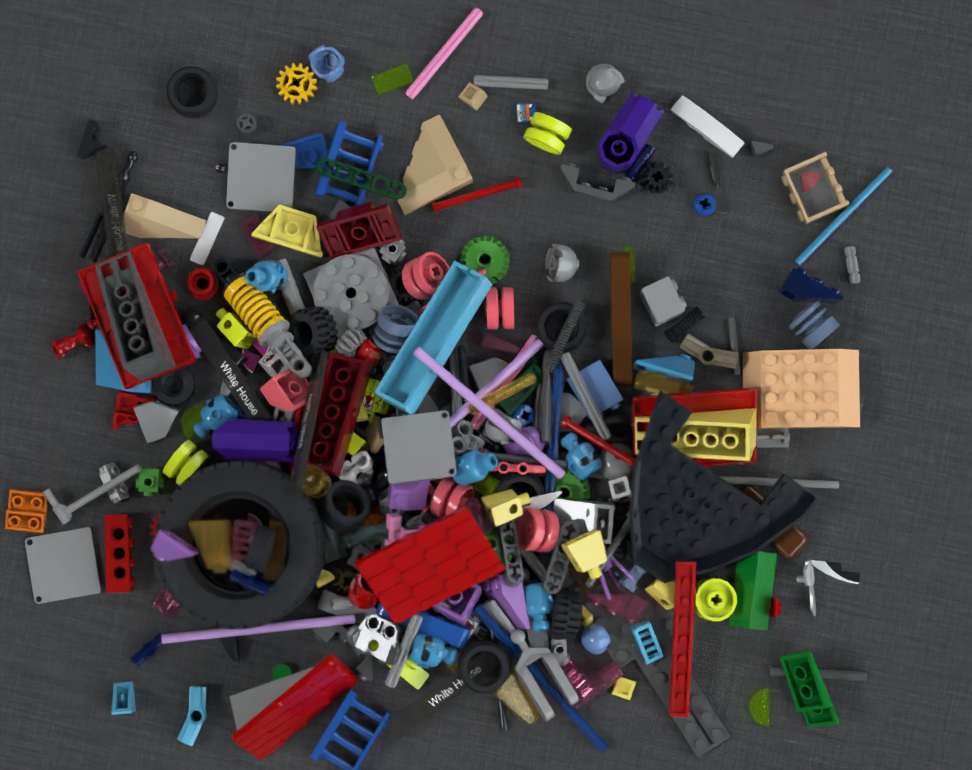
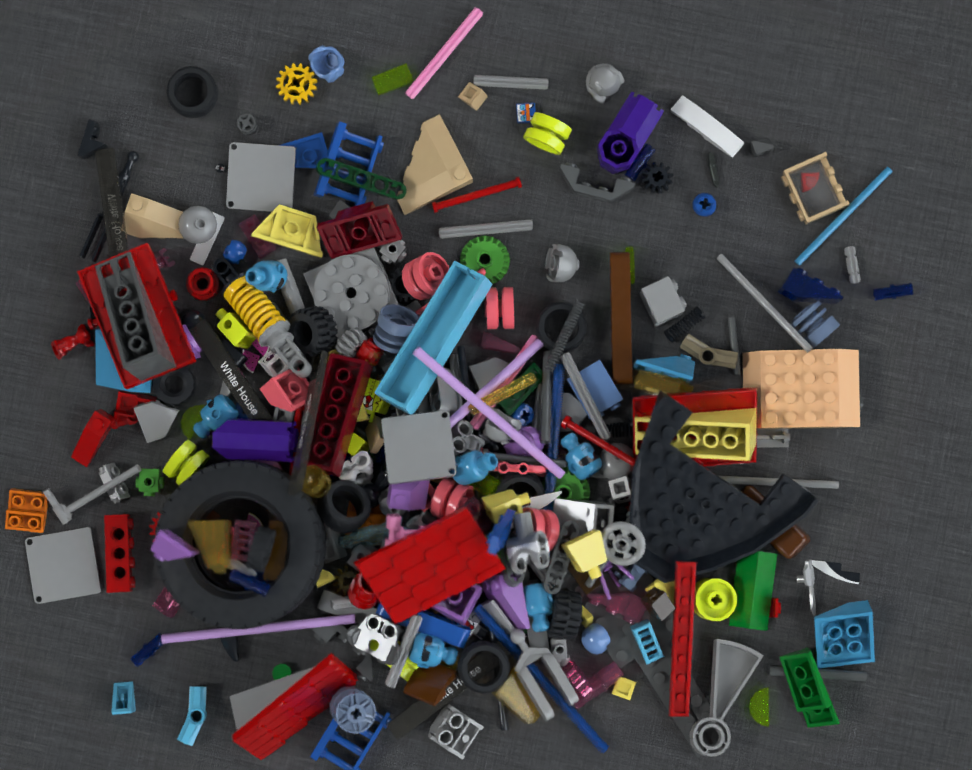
(93, 436): none -> red slope
(197, 224): none -> light grey cylinder
(235, 252): none -> blue piece
(347, 700): none -> sand blue wheel
(429, 683): none -> reddish brown slope
(442, 396): none -> light grey beam
(454, 730): none -> light grey slope
(483, 229): none -> light grey axle
(501, 532): none -> blue wing
(527, 544): none -> light grey connector
(638, 543): none -> light grey plate
(657, 603): none -> brick
(730, 672): none -> light grey piece
(764, 303): none -> light grey piece
(845, 635): none -> dark azure slope
(893, 291): none -> clear blue pin

